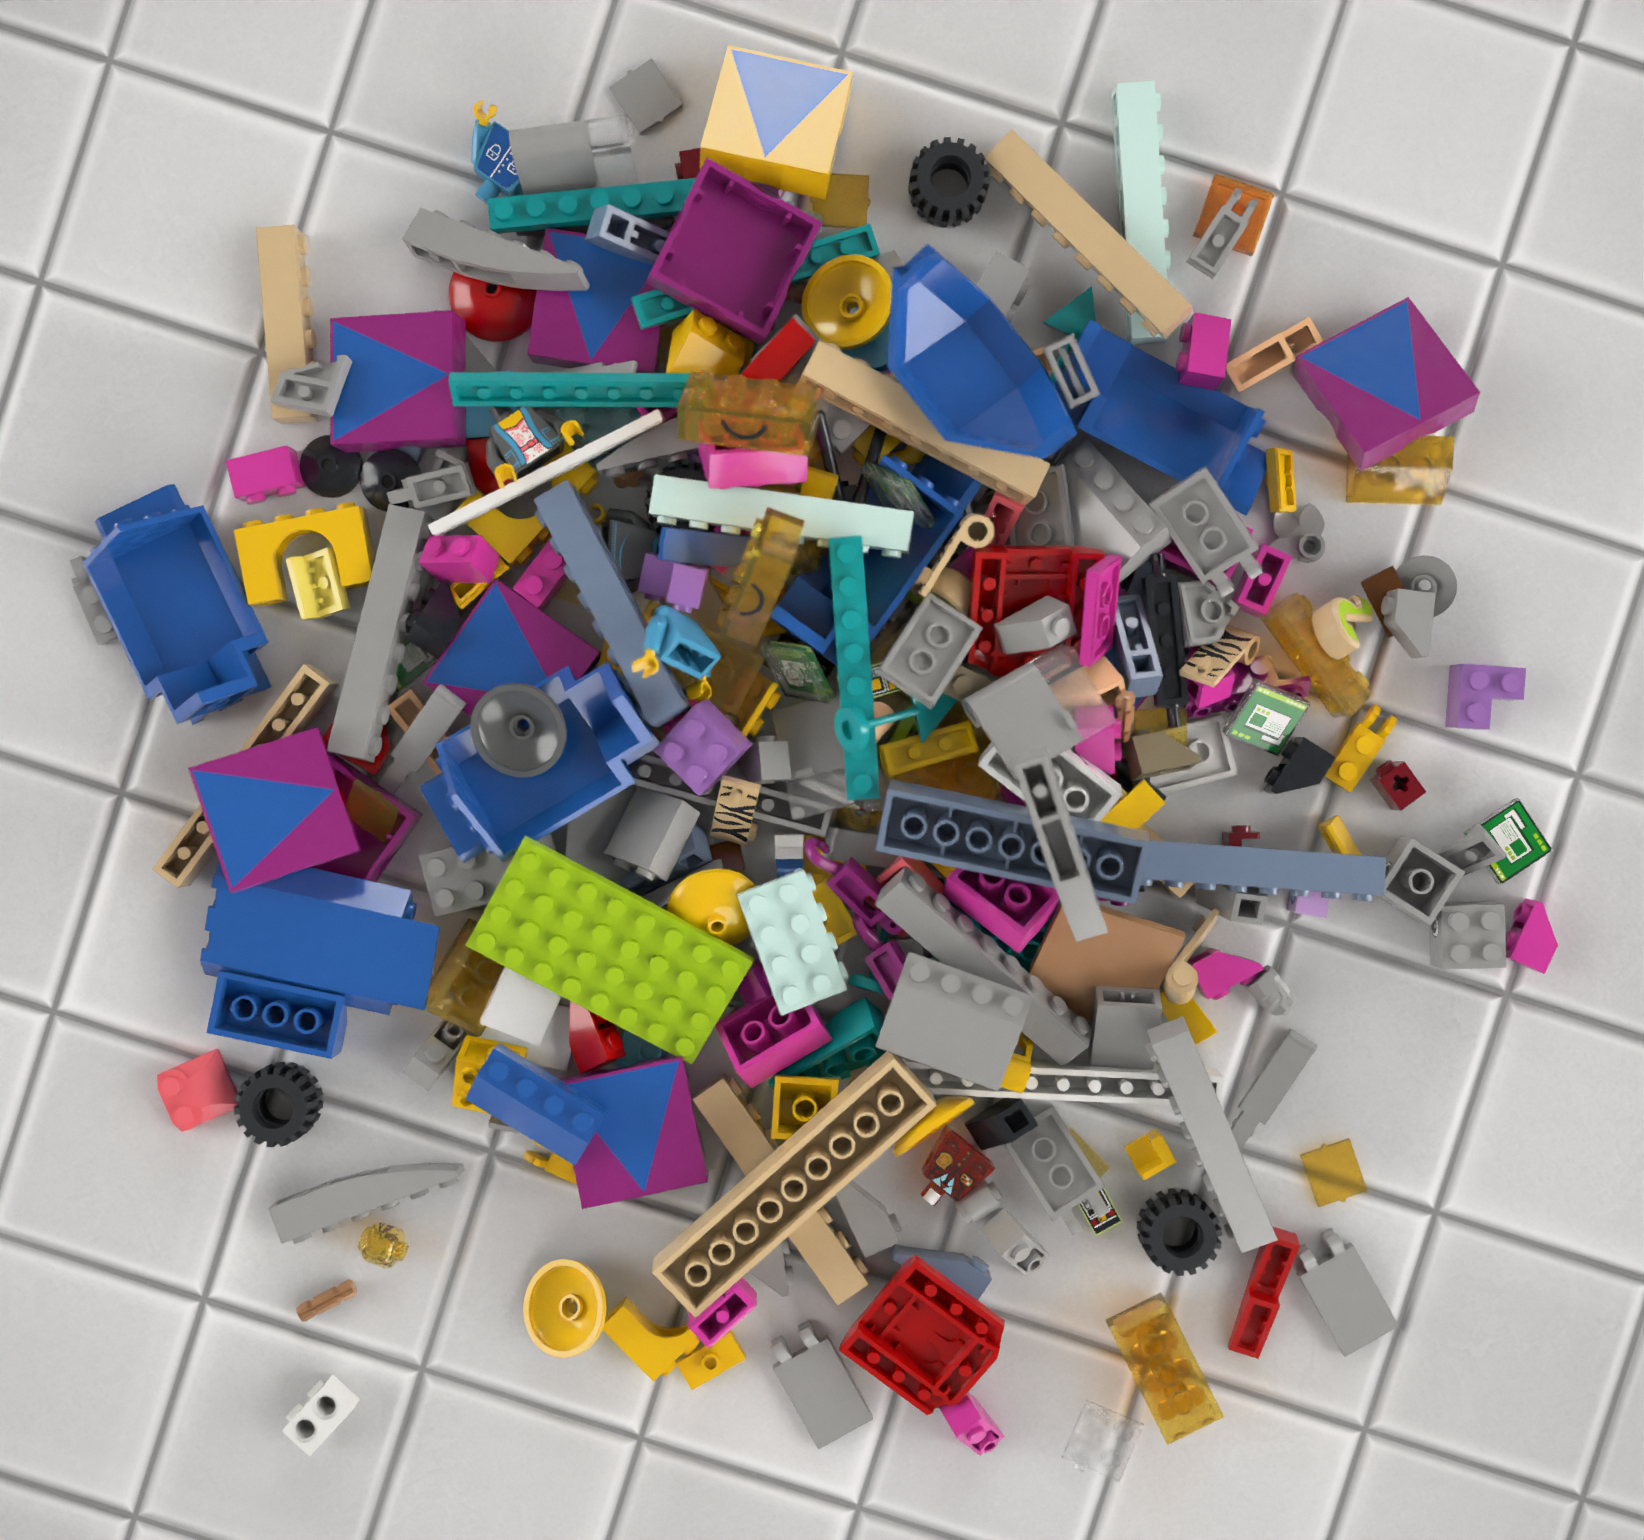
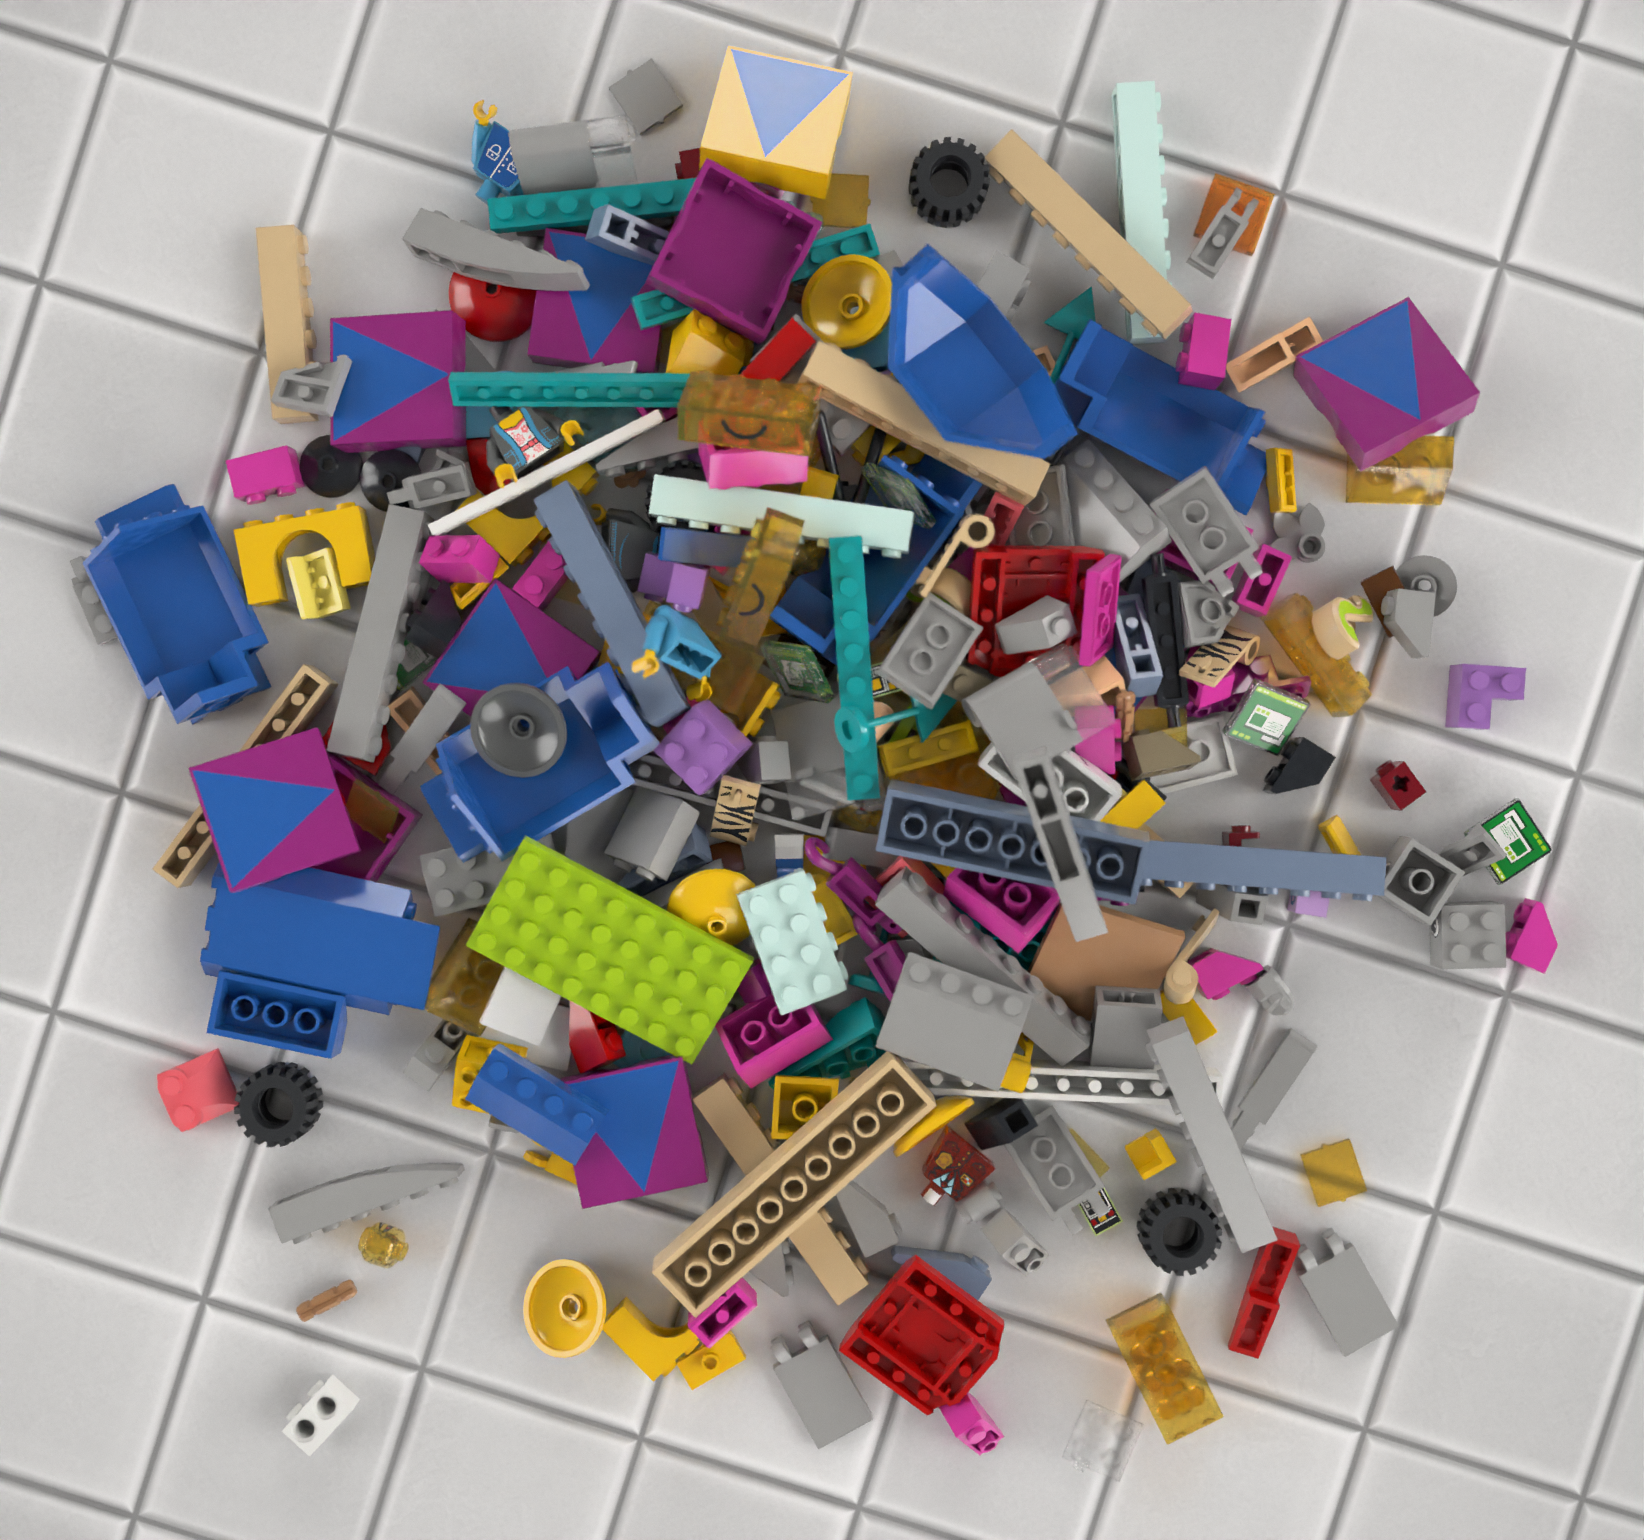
(1060, 346): light grey tile -> none
(1359, 750): yellow hinge -> none

